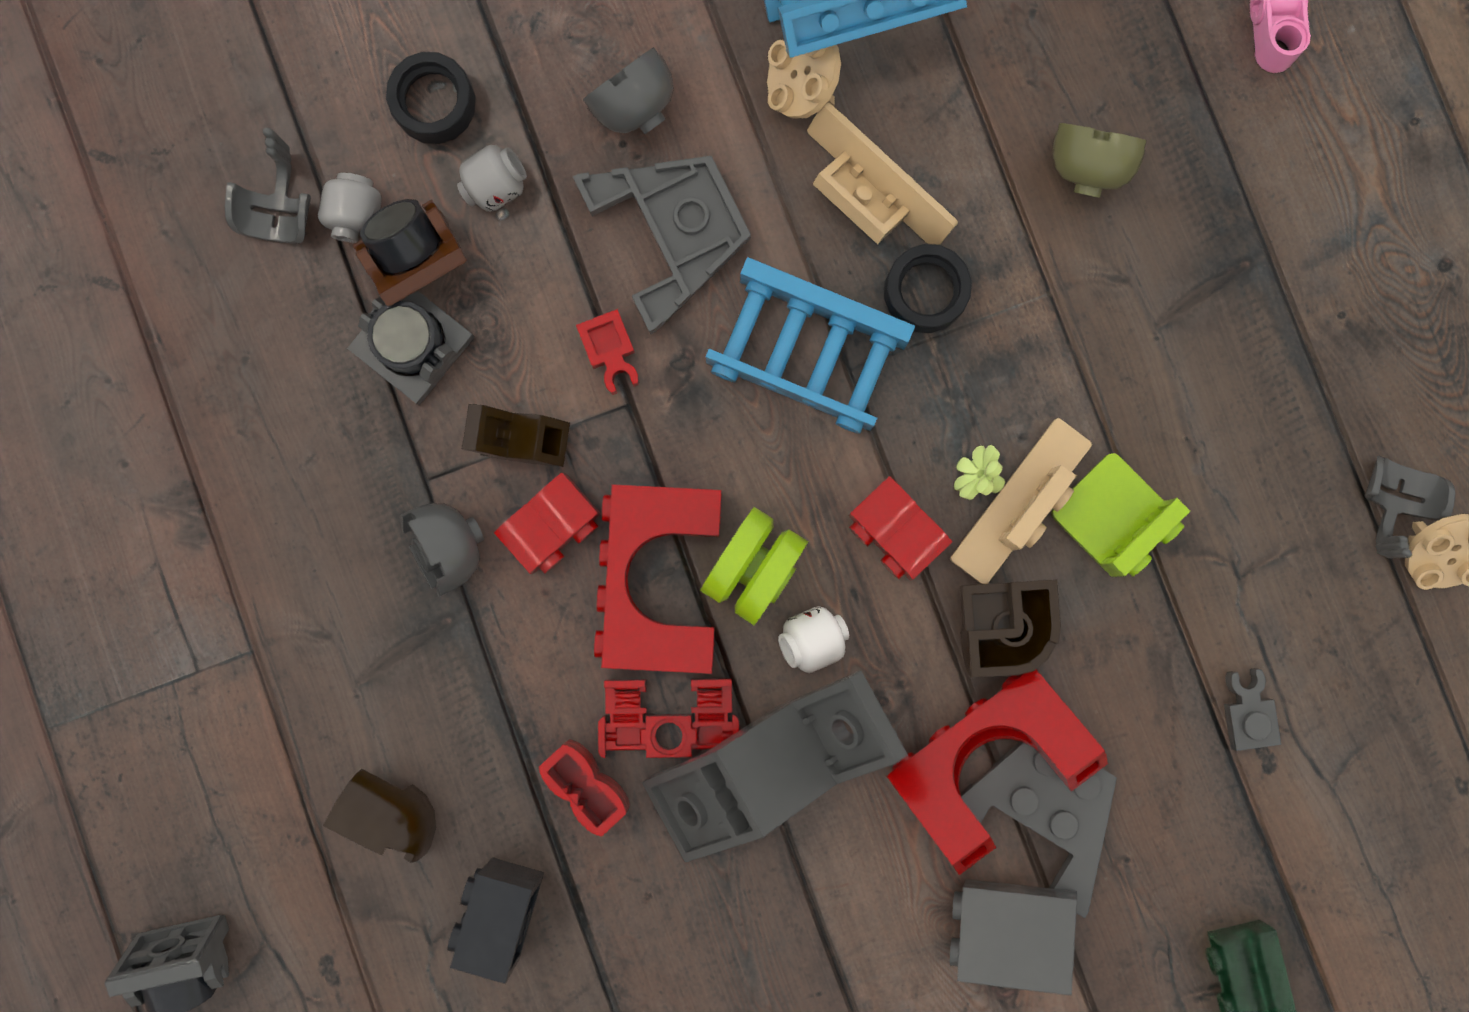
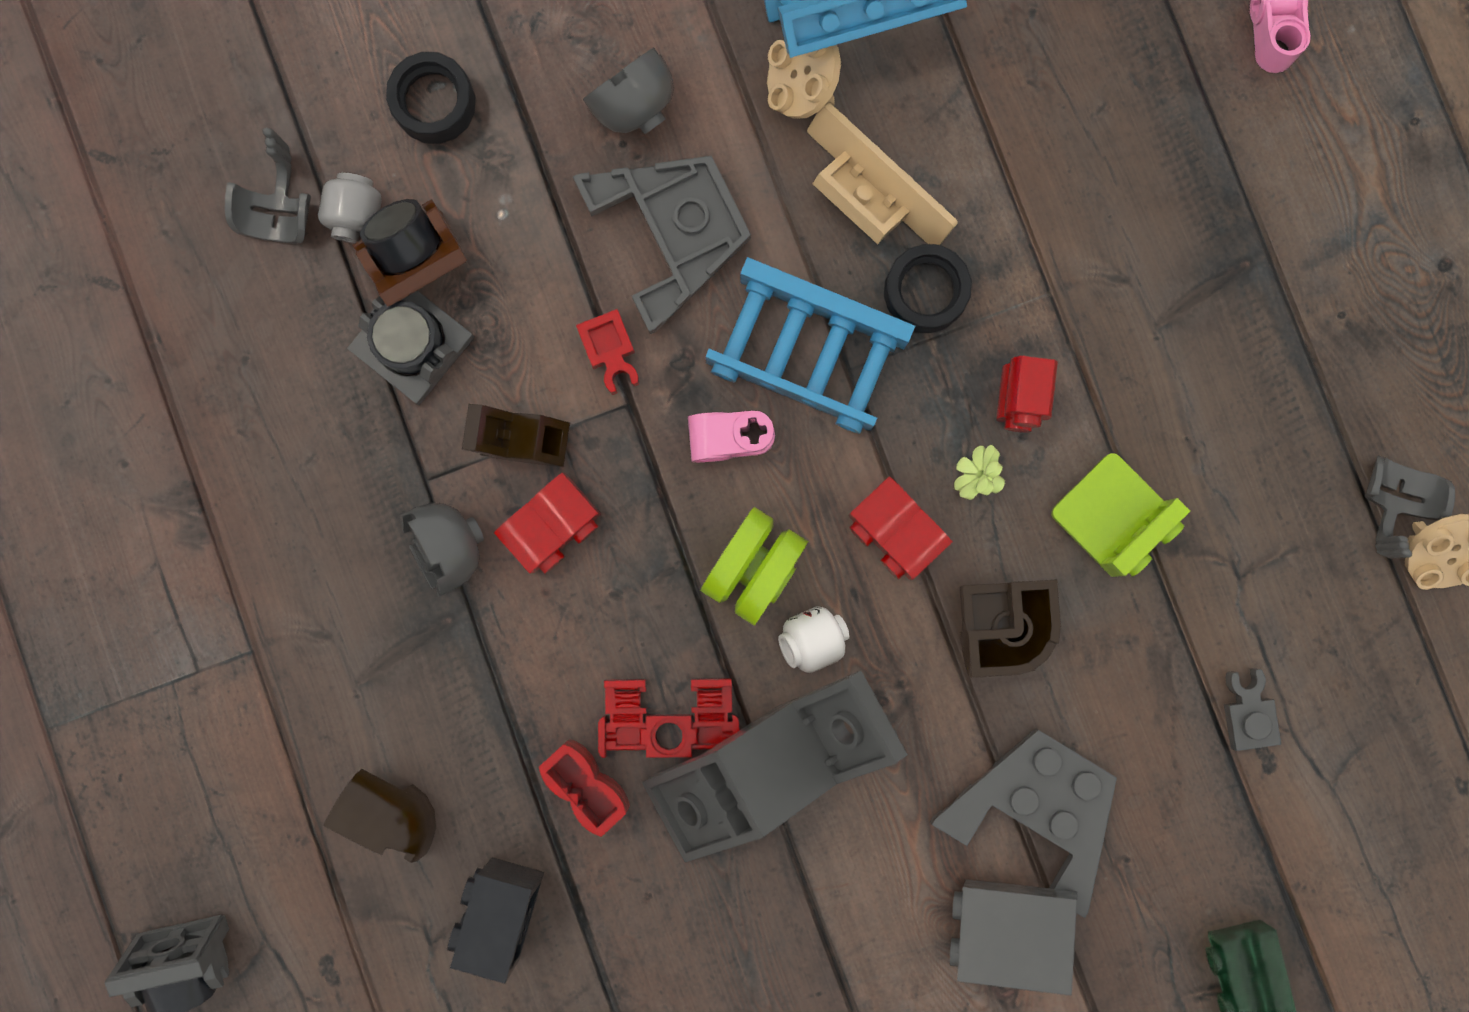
(491, 178): light grey head -> none
(630, 636): red arch -> none
(720, 438): none -> bright pink piece
(1022, 711): red arch -> none
(1023, 503): tan bracket -> none
(1026, 393): none -> red brick
(1096, 158): olive cylinder -> none

